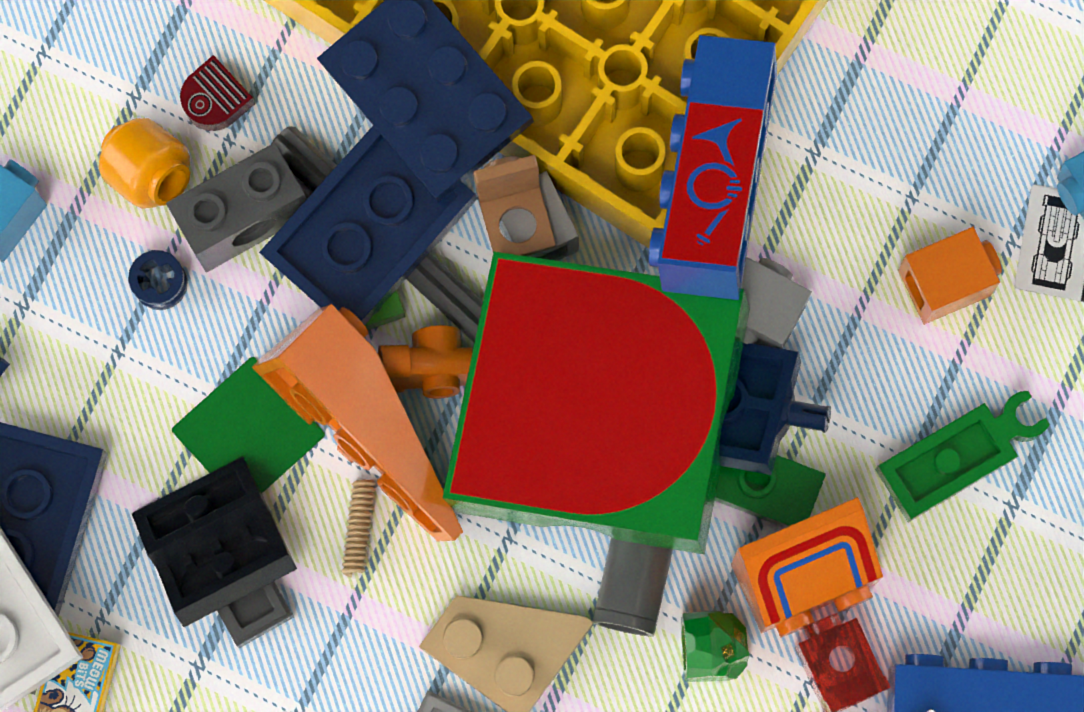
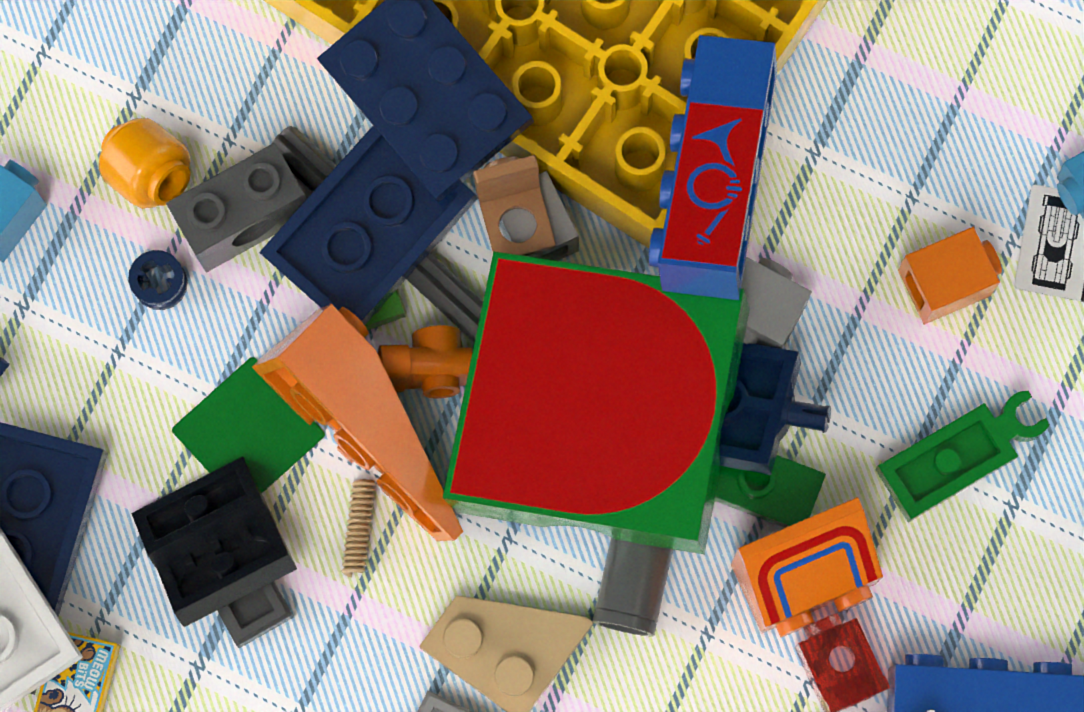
(214, 97): dark red tile -> none
(713, 646): green rock -> none

